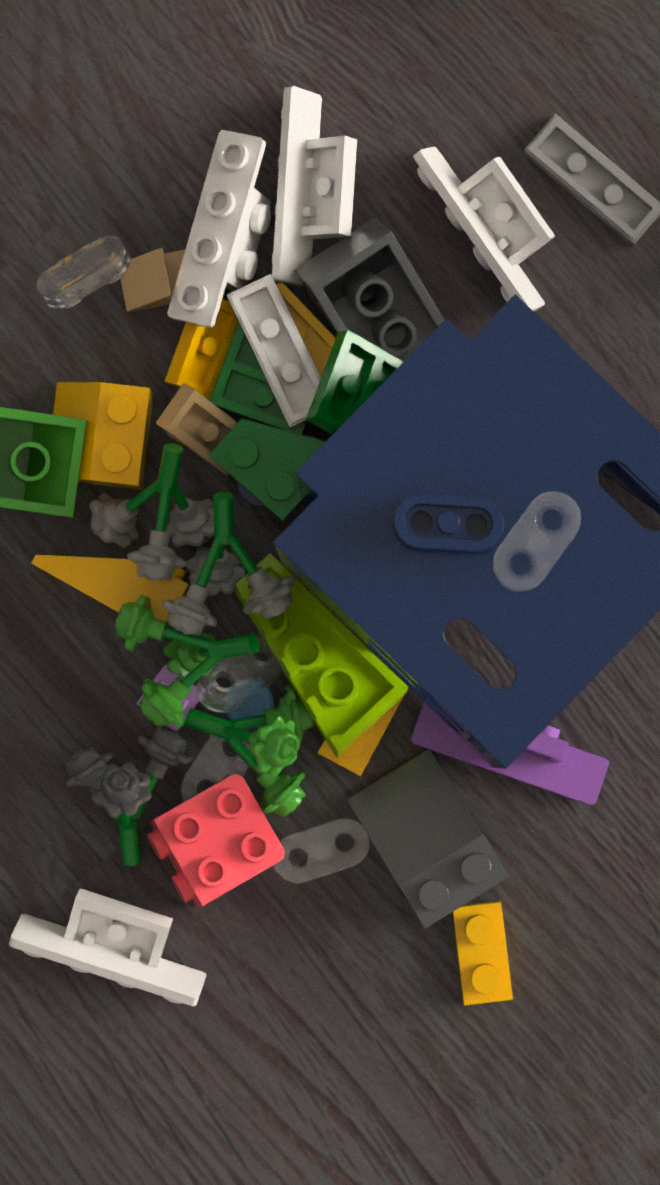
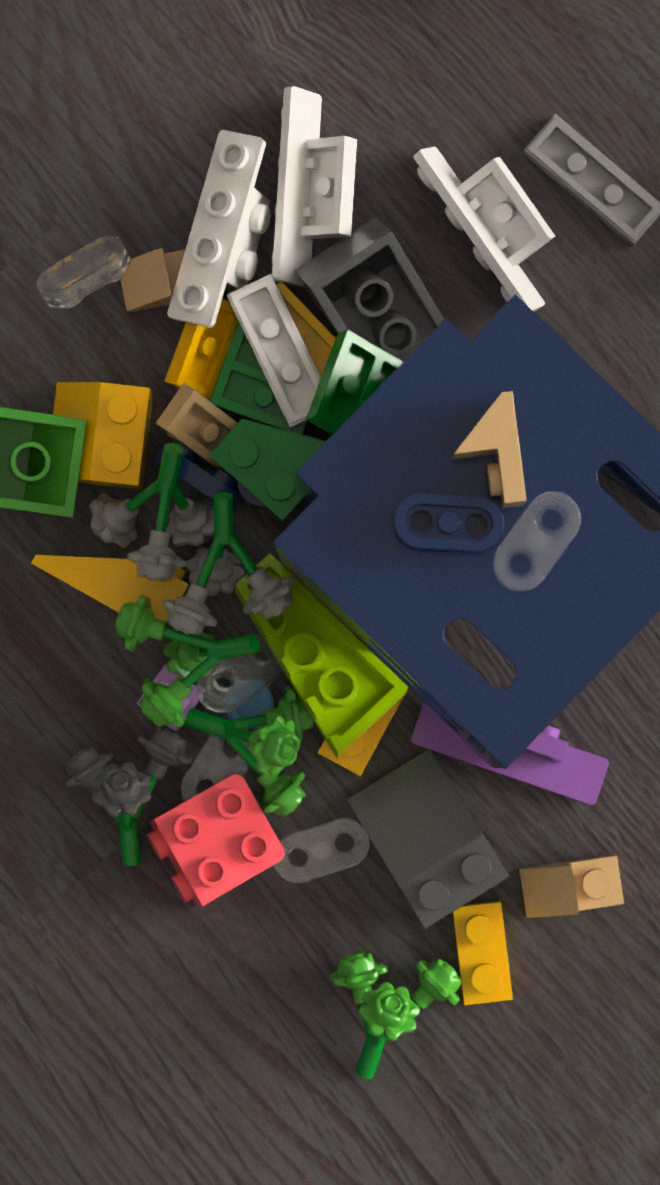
(112, 943): white bracket -> none
(197, 478): none -> dark blue plate
(389, 1010): none -> bright green plant
(498, 436): none -> tan slope
(571, 886): none -> tan slope

